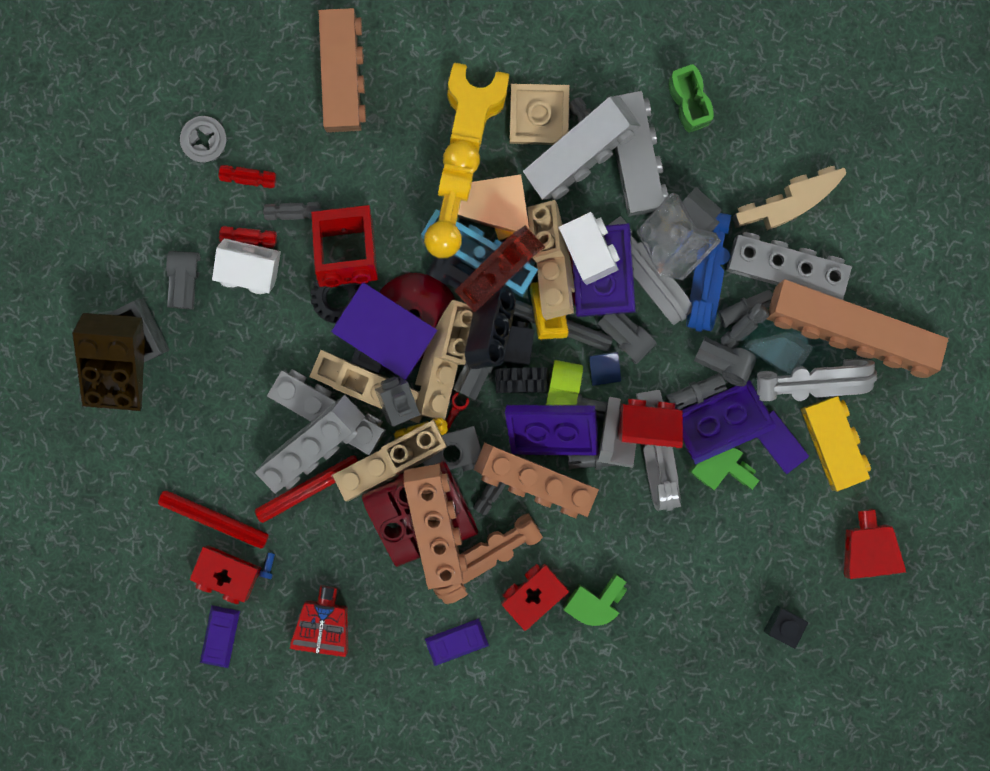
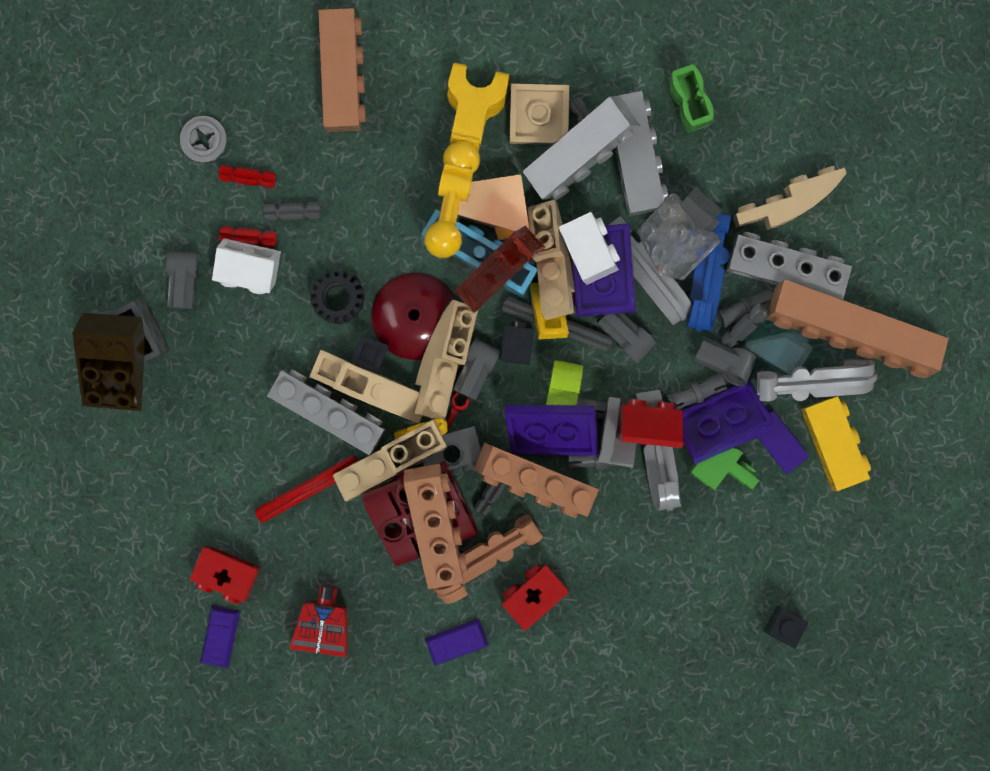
(213, 519): red axle -> none
(267, 568): blue piece -> none
(310, 444): light grey brick -> none
(342, 222): red window -> none
(384, 331): dark purple tile -> none
(397, 401): dark grey brick -> none
(449, 271): black piece -> none
(490, 331): black beam -> none
(521, 380): black tyre -> none
(593, 609): bright green brick -> none
(604, 368): dark blue slope -> none
(871, 549): red torso -> none

